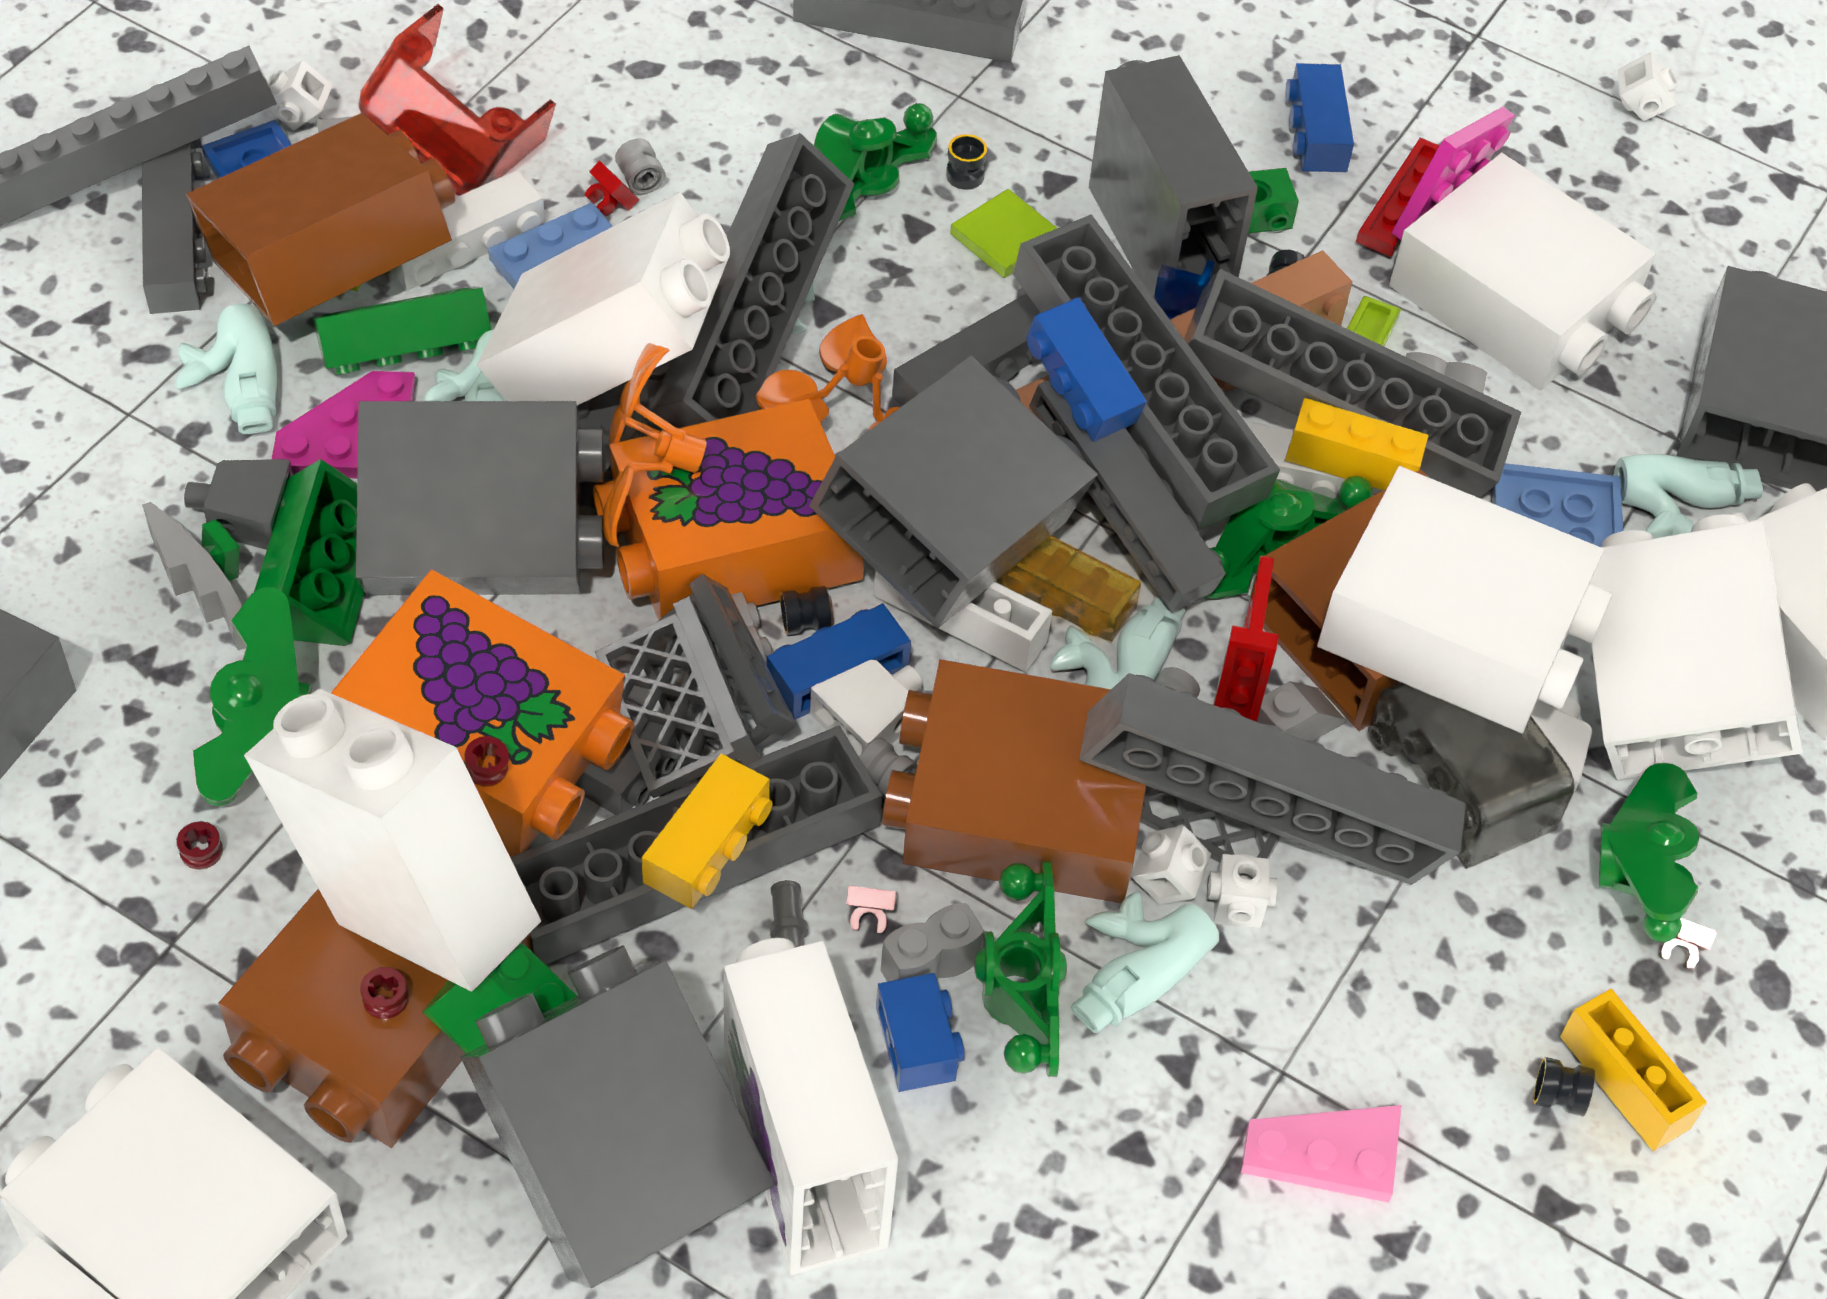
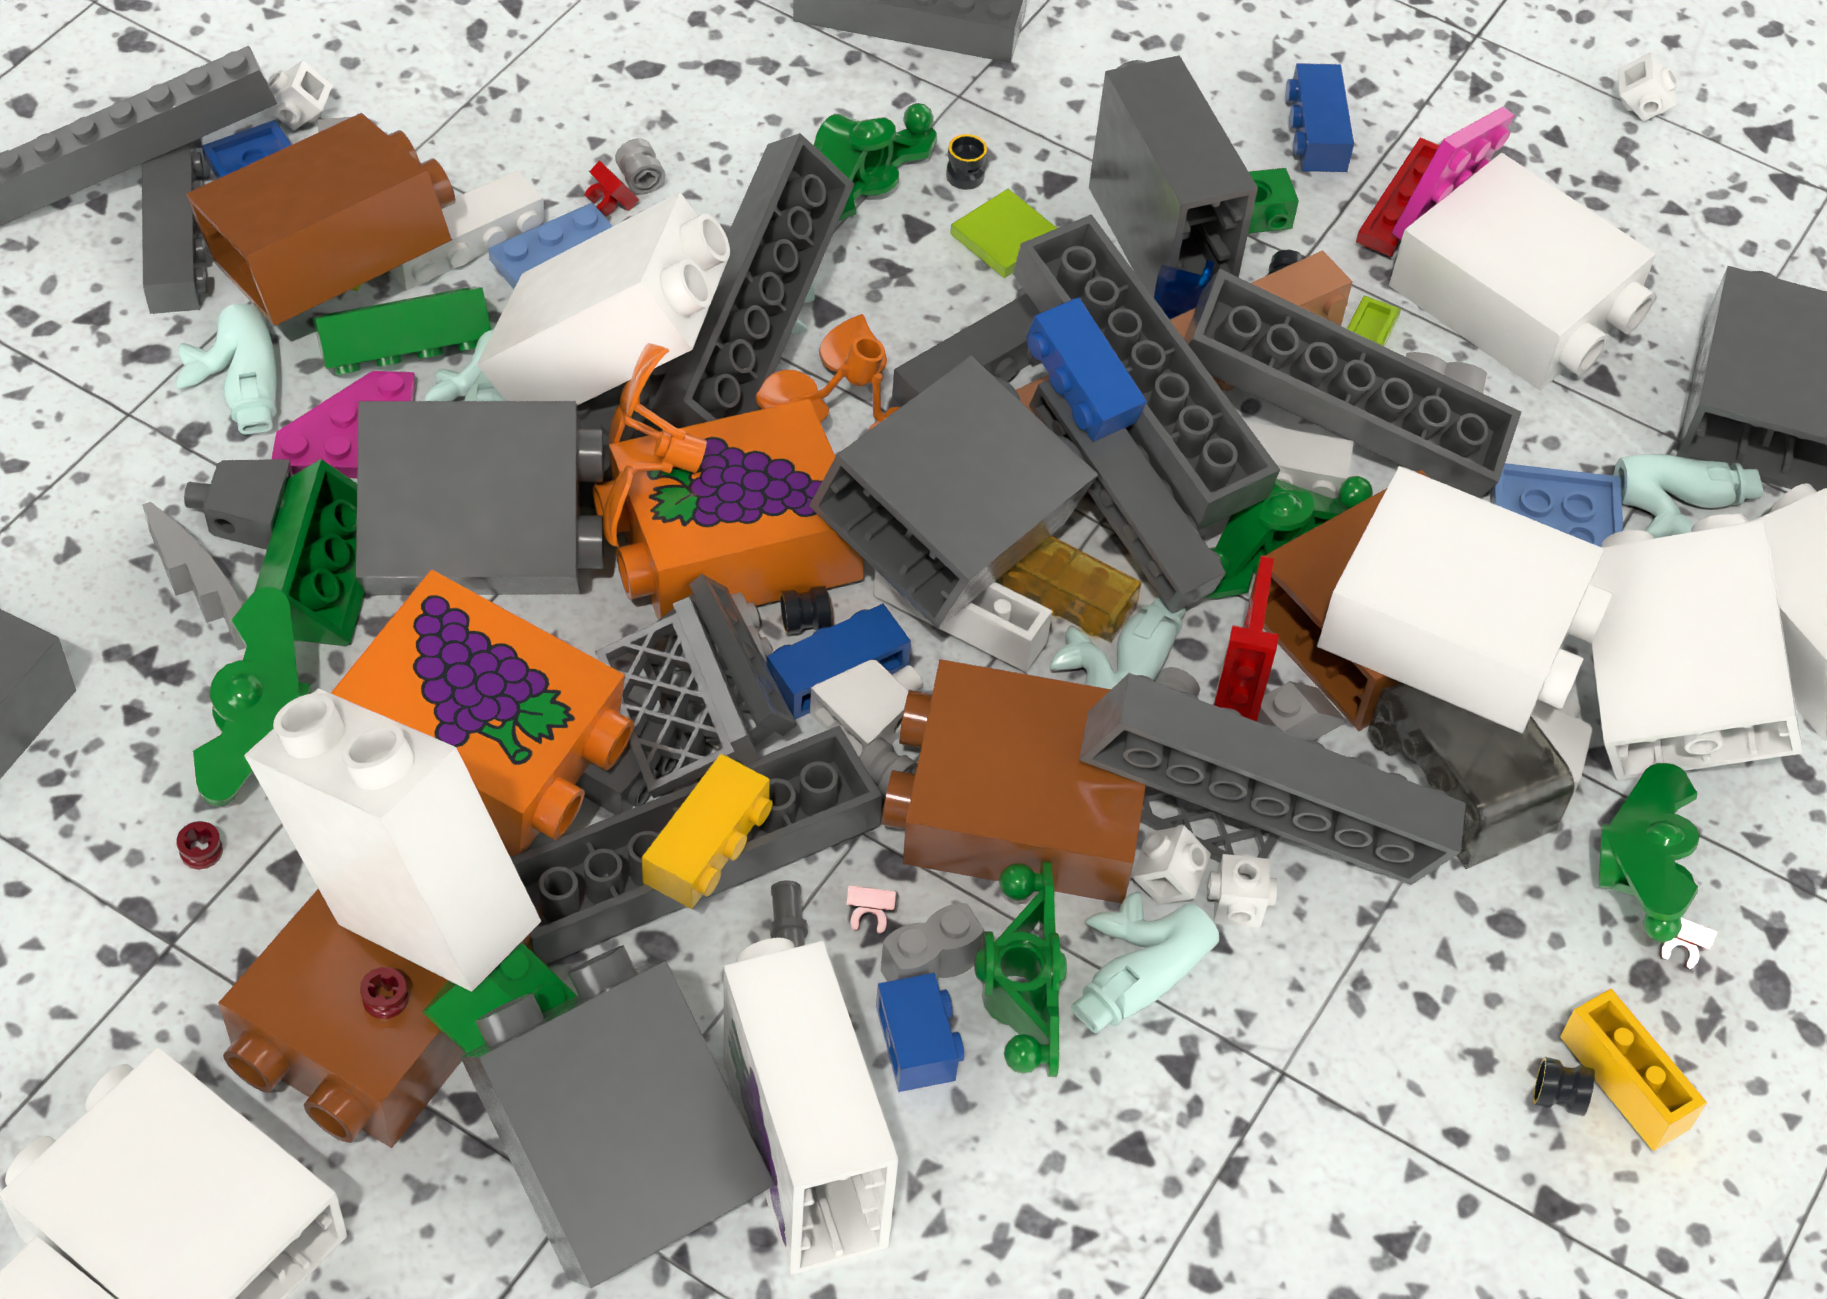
(221, 548): green tile -> none
(437, 123): clear red windscreen -> none
(486, 746): dark red bush -> none
(1328, 1150): bright pink wing -> none
(1353, 444): yellow brick -> none

